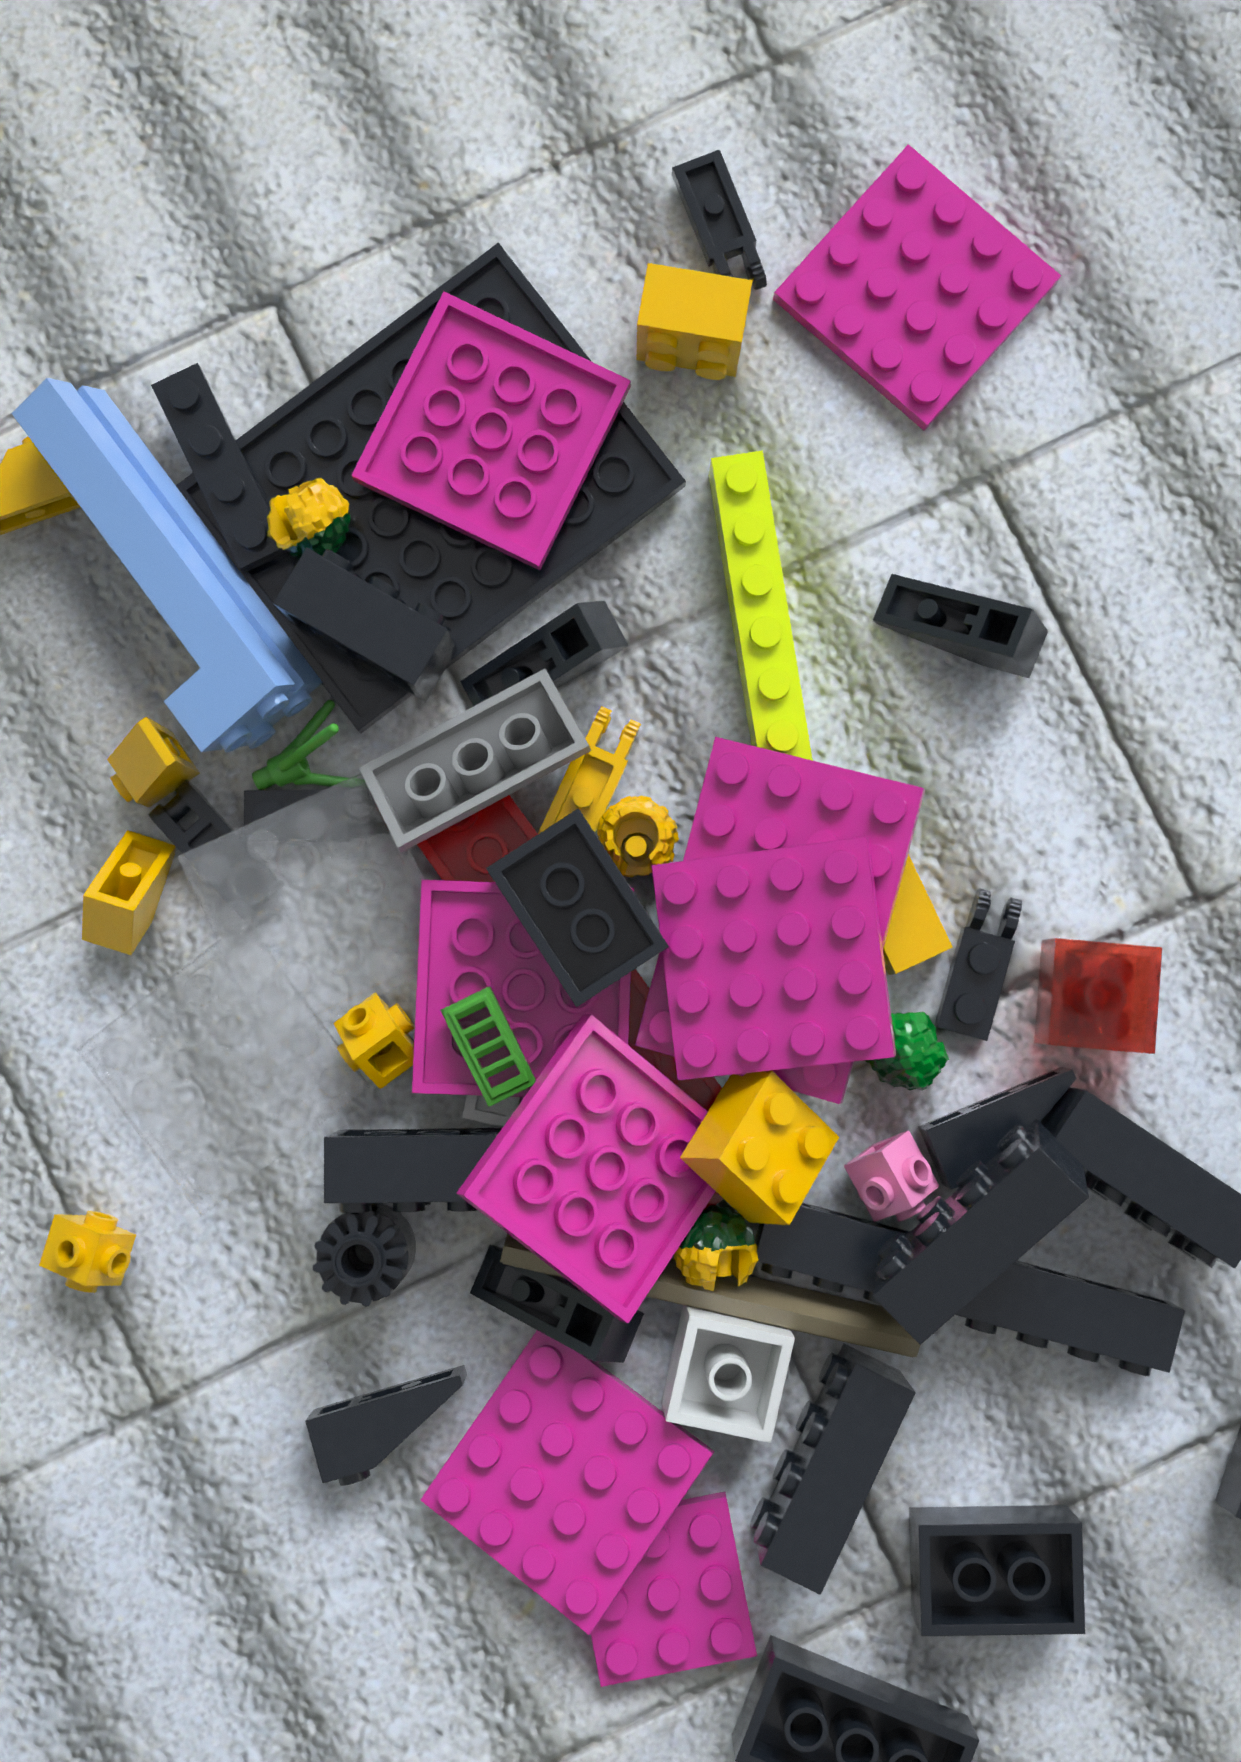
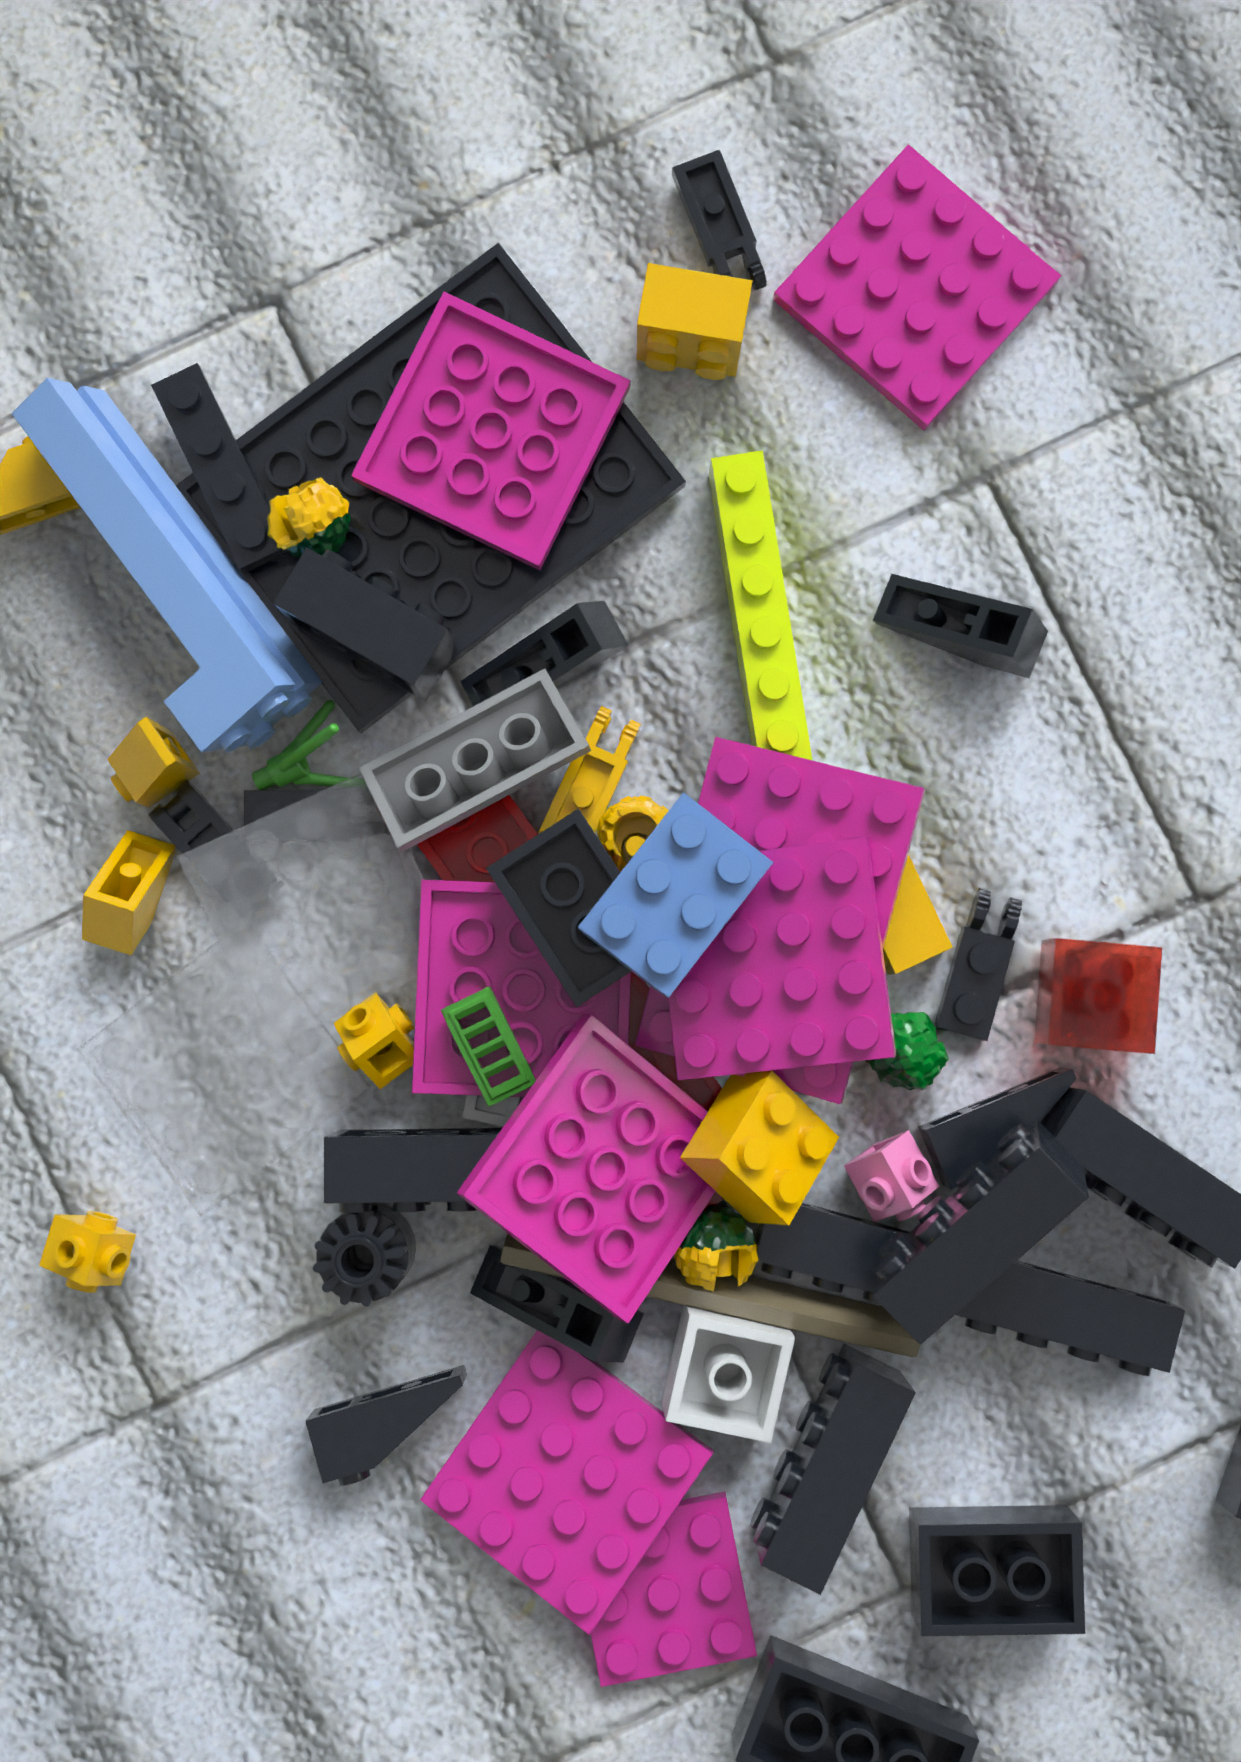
(675, 895): none -> medium blue brick

